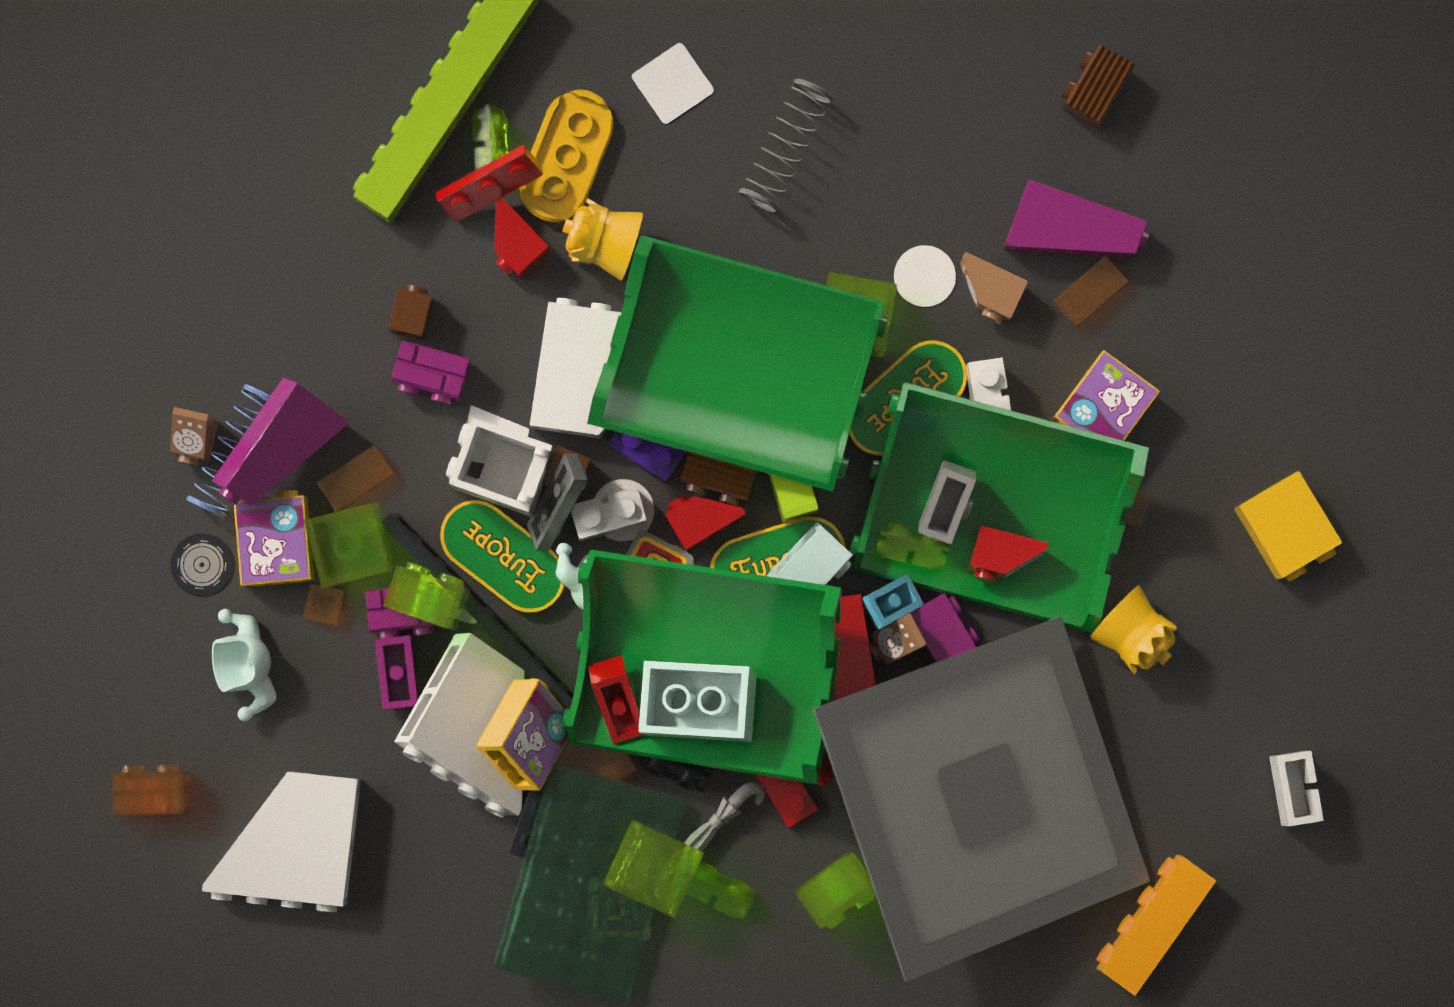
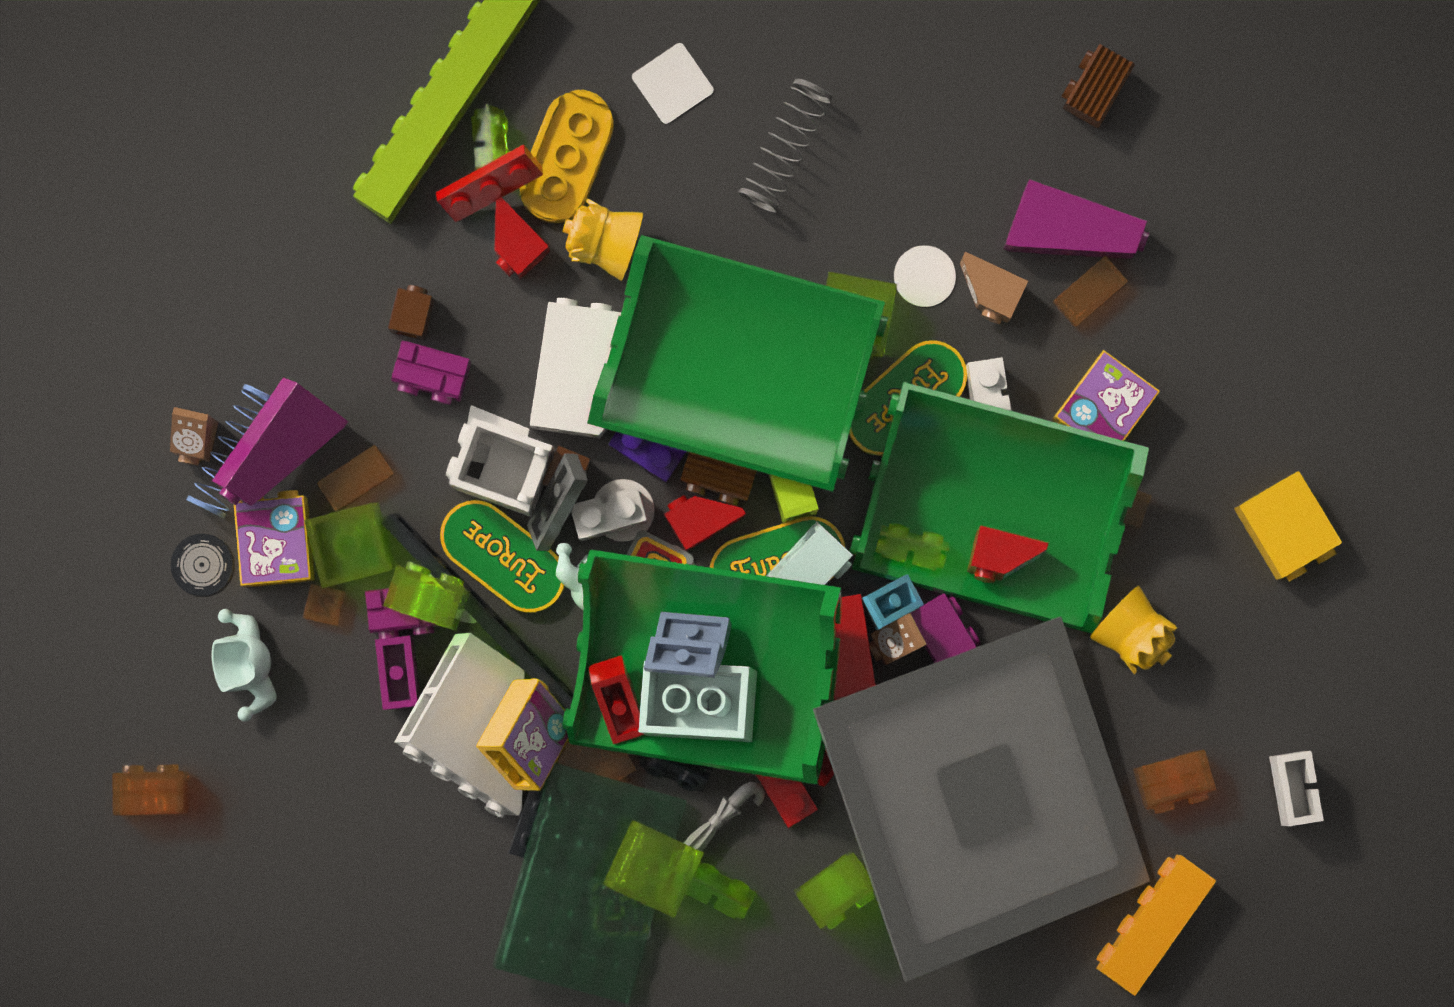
(294, 846): white slope -> none
(688, 644): none -> sand blue slope
(948, 502): light grey brick -> none
(1174, 780): none -> clear orange brick

